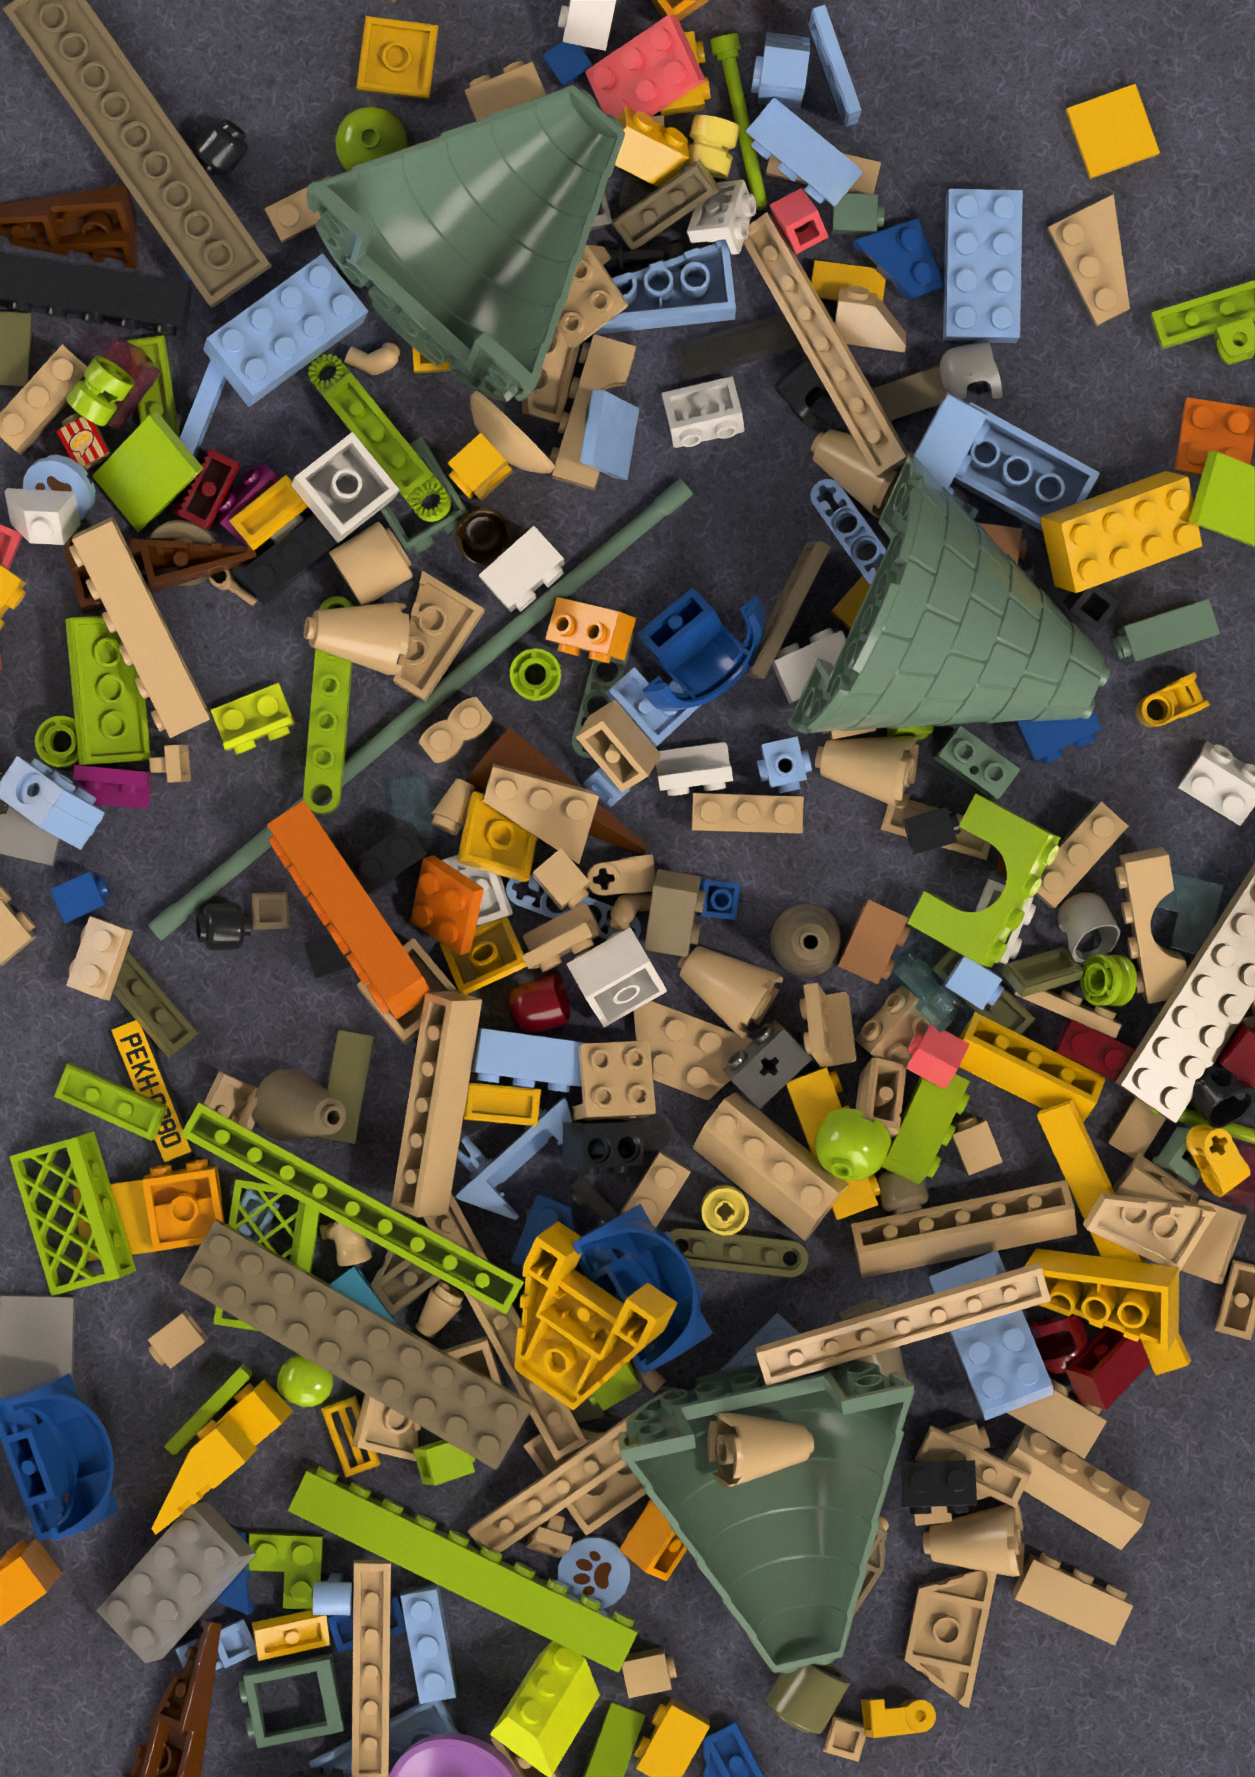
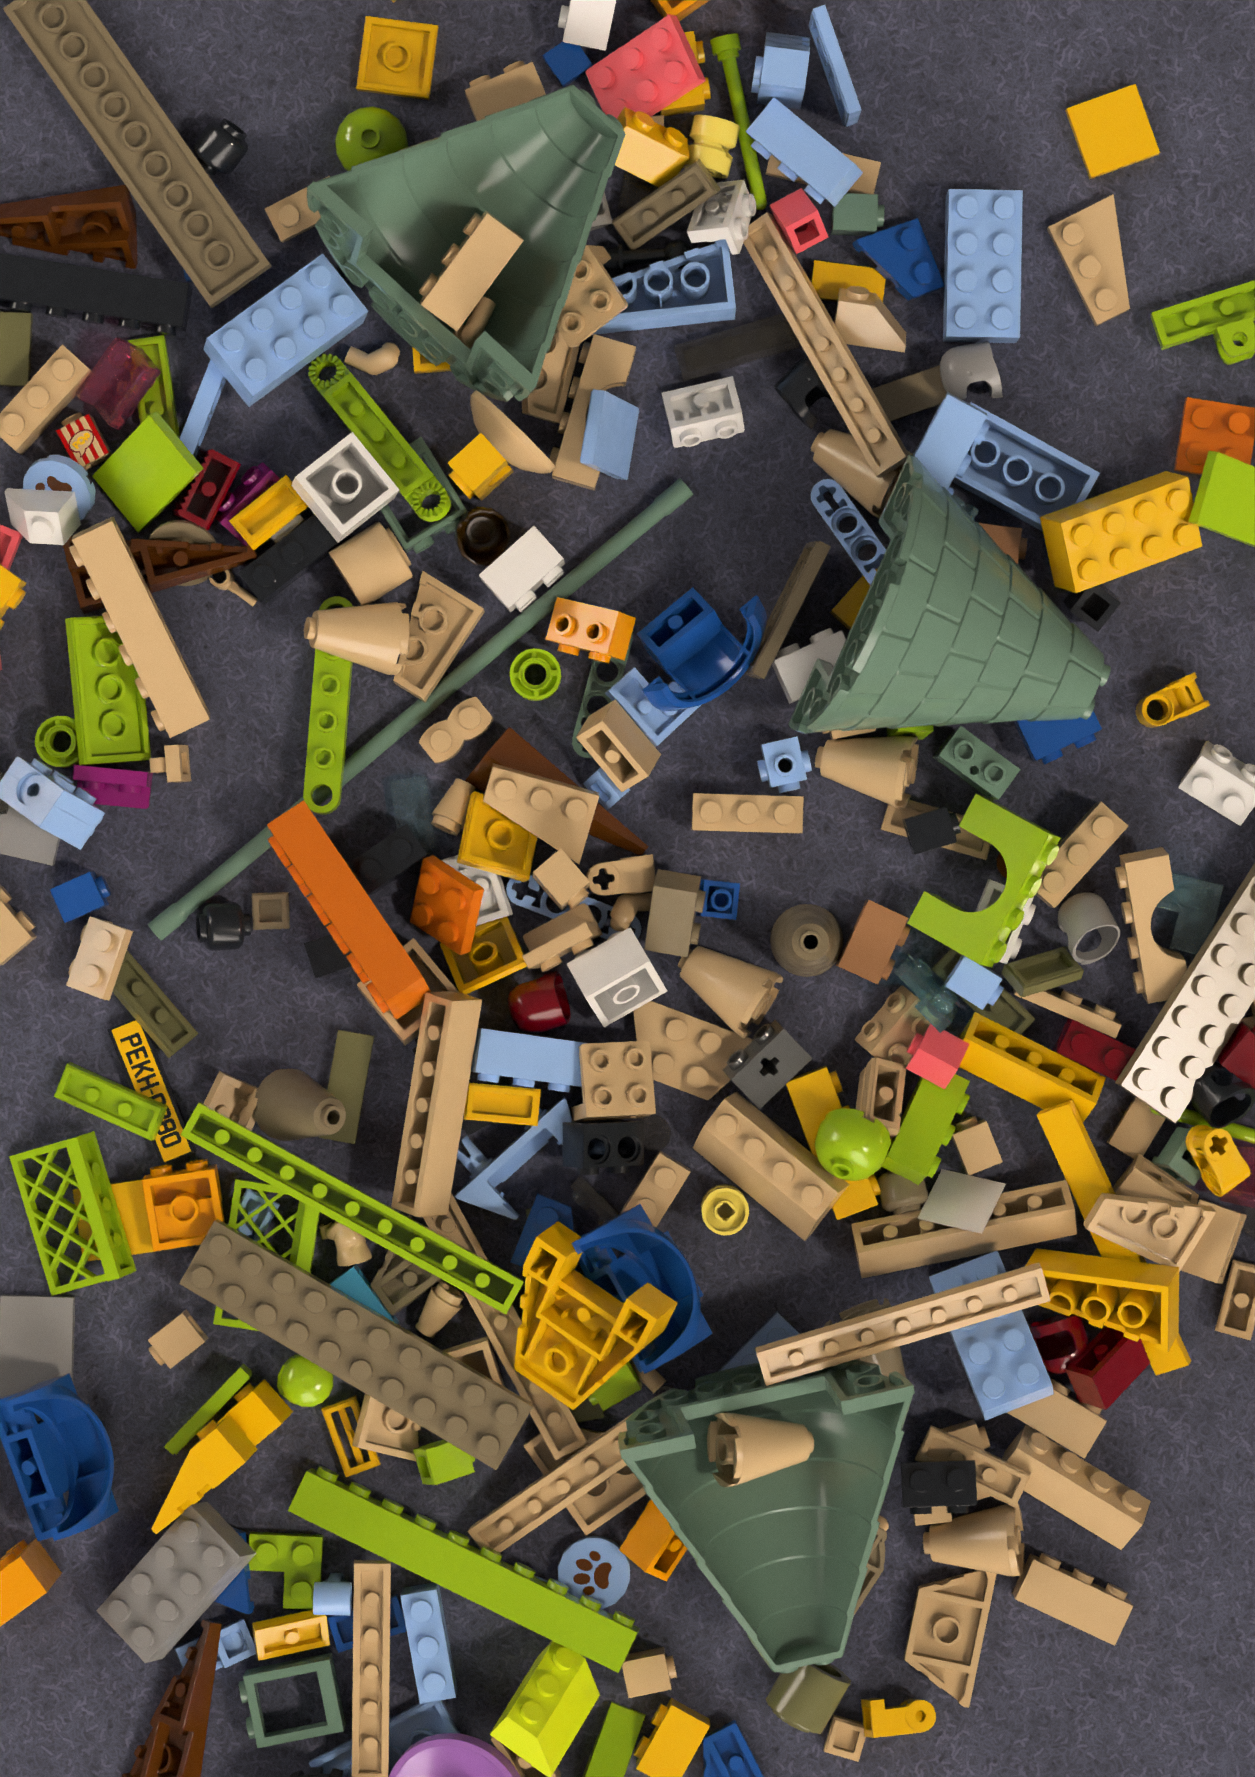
(102, 387): lime wheel -> none
(253, 718): neon yellow bracket -> none
(469, 269): none -> tan brick
(476, 323): none -> tan arm
(549, 1538): tan tile -> none
(694, 767): white bracket -> none
(741, 1252): olive plate -> none
(829, 1026): tan bracket -> none
(961, 1201): none -> white sticker
(1108, 980): lime wheel -> none
(1166, 632): sand green window -> none

